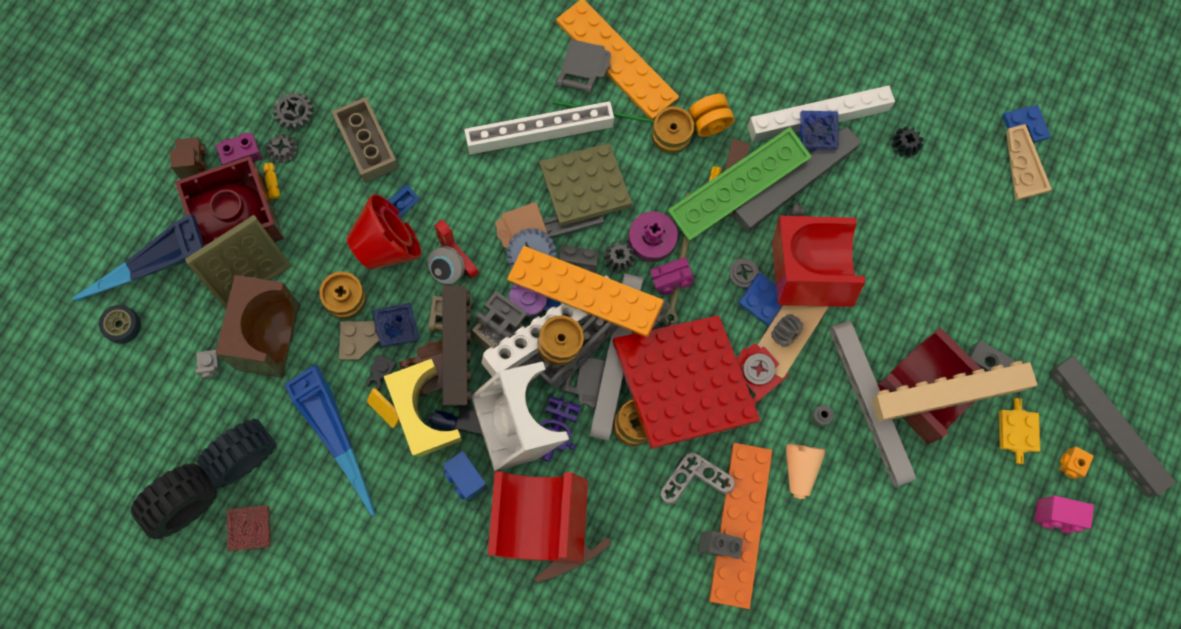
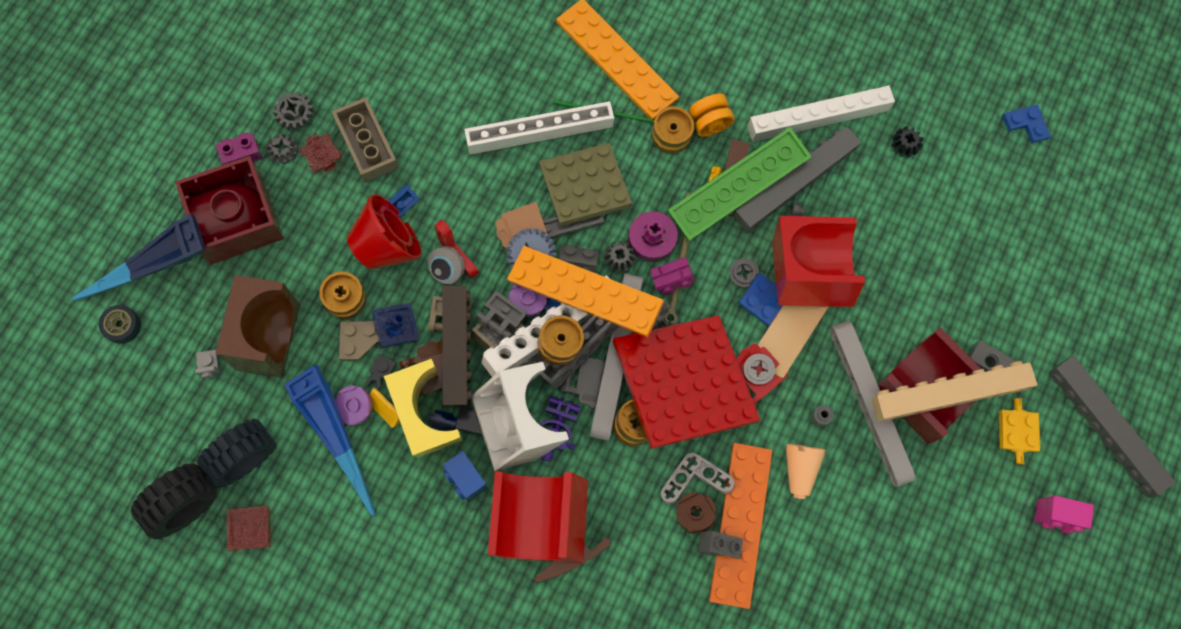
(188, 157): reddish brown brick -> none
(240, 251): olive plate -> none
(271, 180): yellow axle -> none
(320, 152): none -> clear red piece
(354, 405): none -> medium lavender tile
(586, 62): dark grey piece -> none
(699, 502): none -> reddish brown plate
(787, 330): dark grey gear -> none
(811, 137): clear blue plate -> none
(1026, 168): tan wing -> none
(1075, 462): light orange brick -> none

